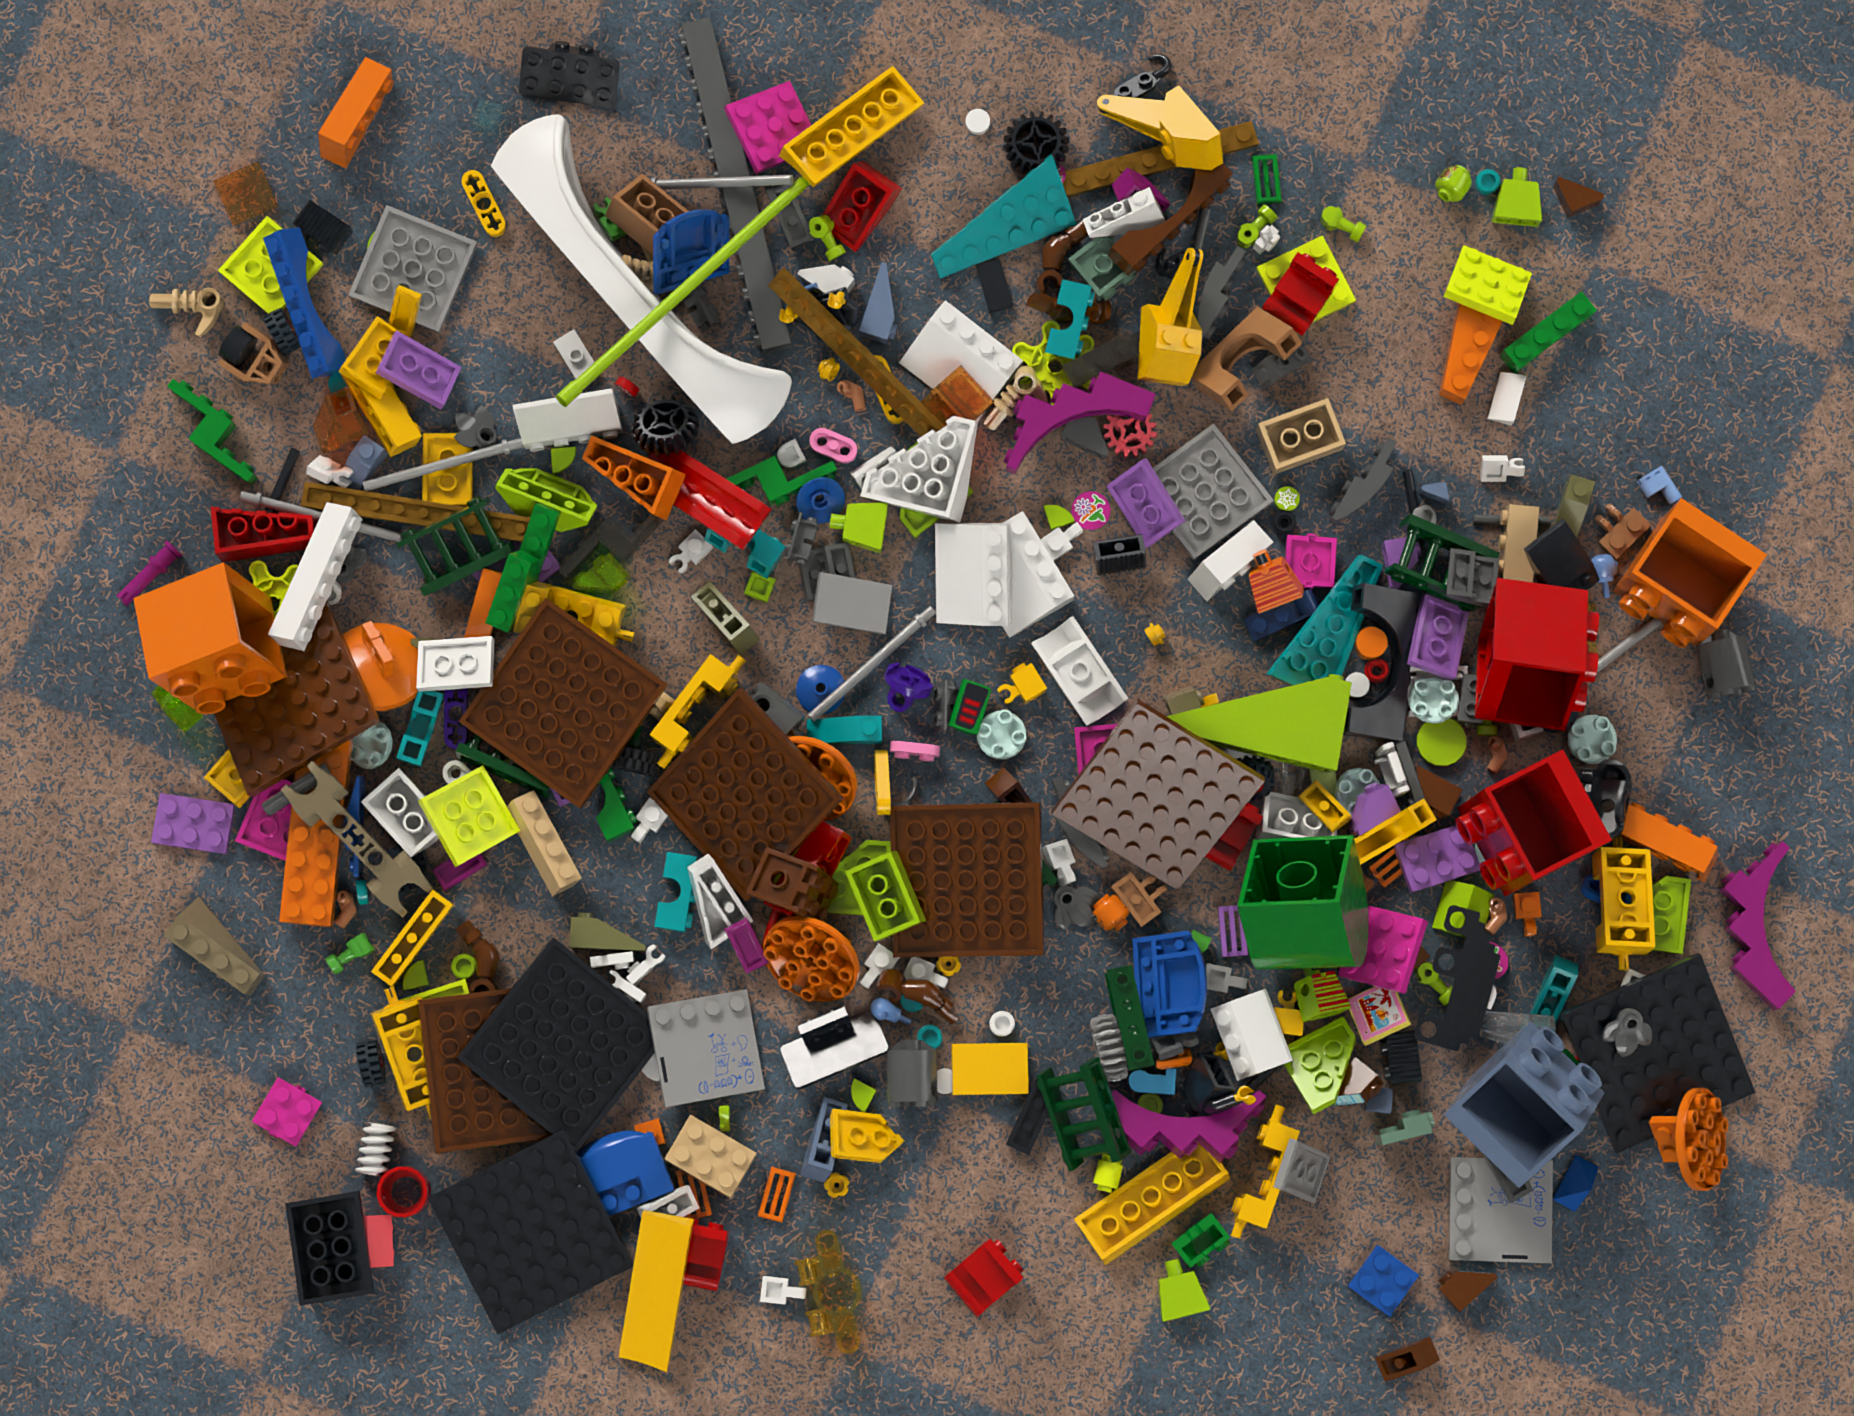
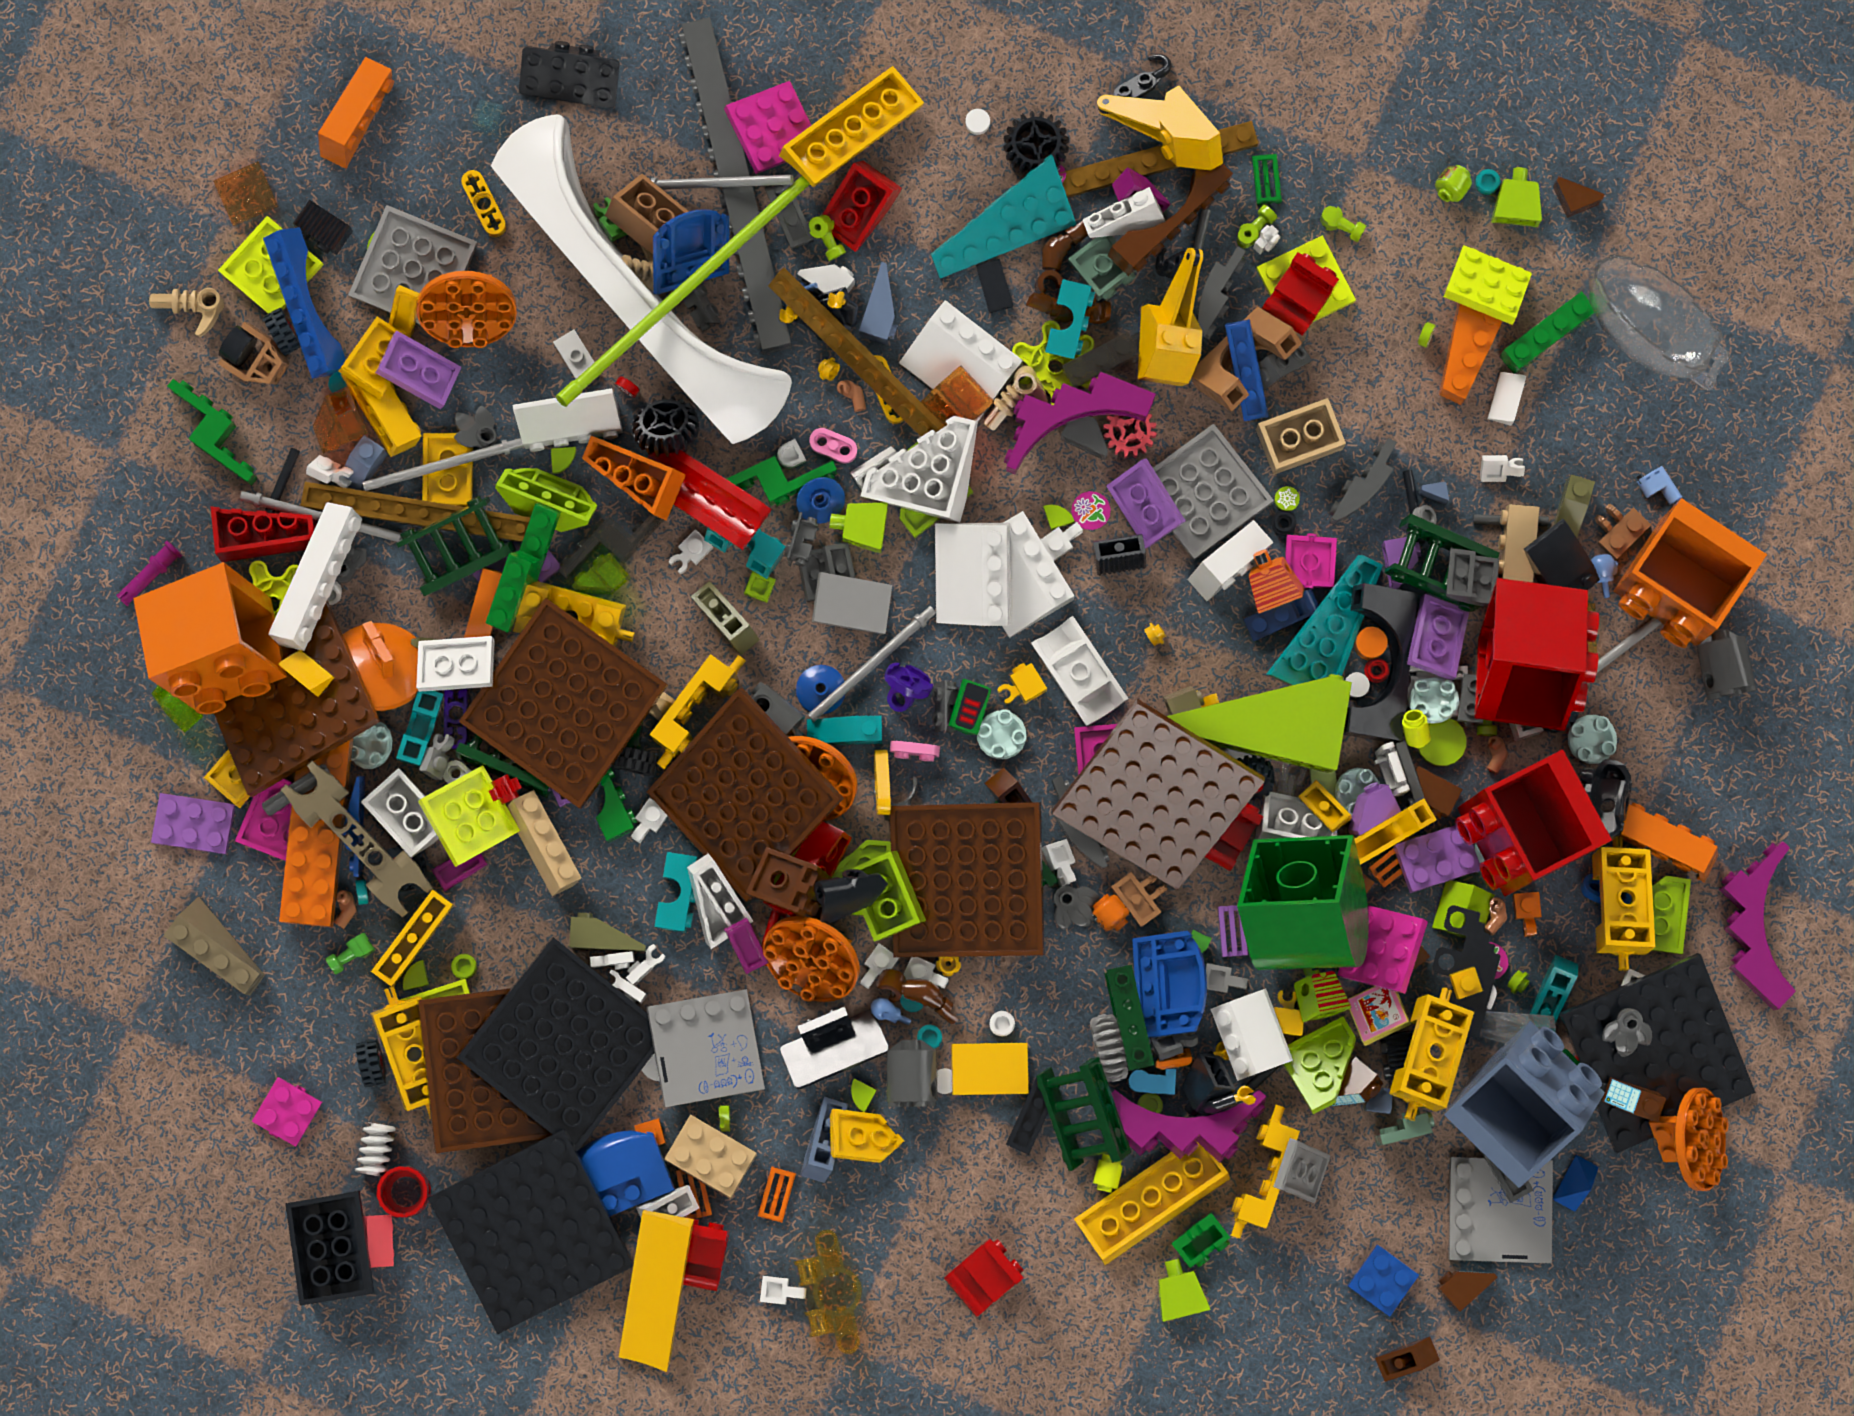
(307, 672): none -> yellow slope
(434, 759): none -> light grey plate
(466, 309): none -> orange bracket
(486, 956): reddish brown piece -> none
(505, 789): none -> red gear
(843, 1185): yellow plate -> none
(848, 894): none -> black panel
(1247, 368): none -> blue tile
(1416, 729): none -> neon yellow brick
(1425, 1079): none -> yellow brick
(1426, 334): none -> lime tile
(1428, 976): lime leg -> none
(1465, 983): none -> yellow plate
(1518, 982): none -> lime plate
(1634, 1099): none -> slope
(1655, 321): none -> clear windscreen

